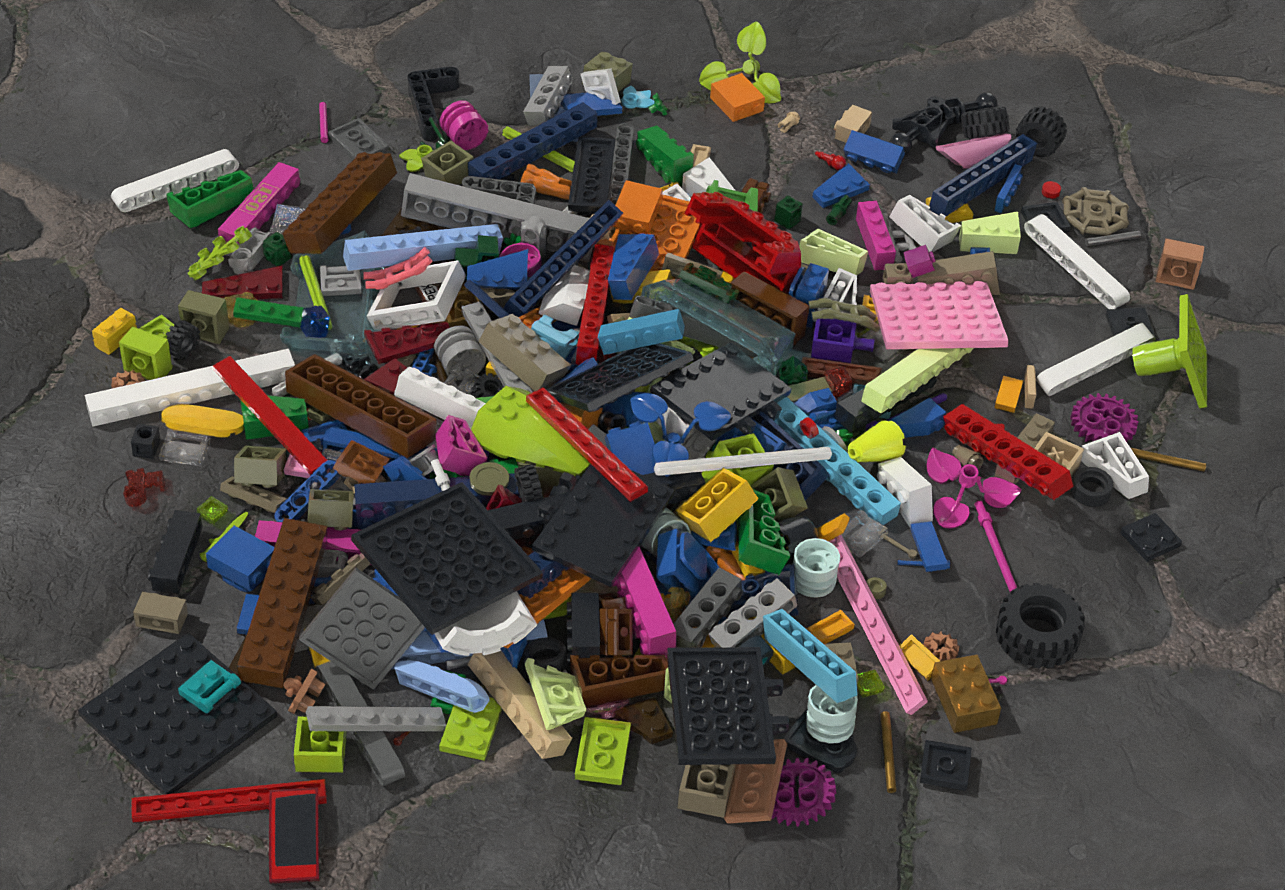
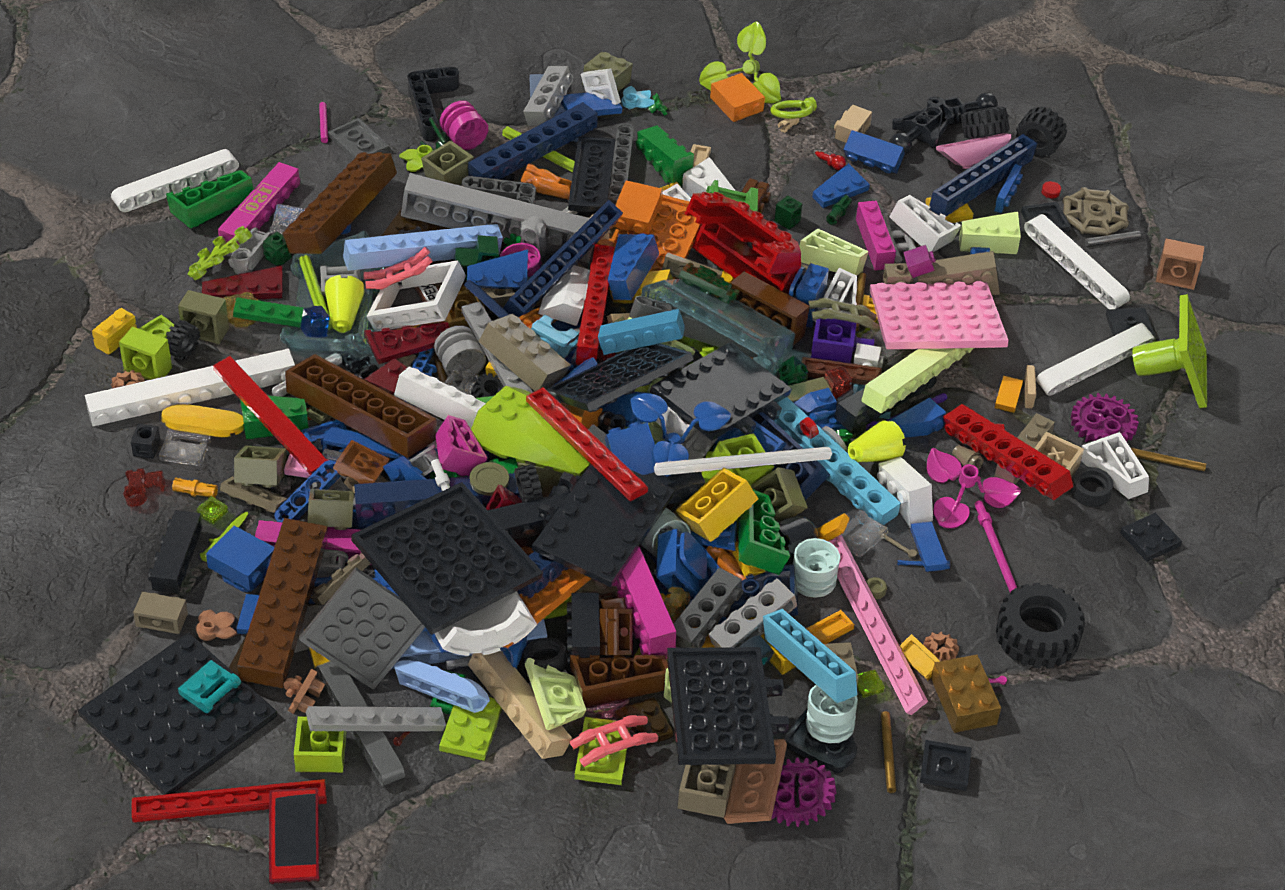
(195, 487): none -> light orange pin
(215, 625): none -> nougat plate
(343, 301): none -> neon yellow cone
(607, 748): none -> coral piece
(807, 107): none -> lime piece
(860, 292): none -> pearl gold bar
(868, 355): none -> white brick

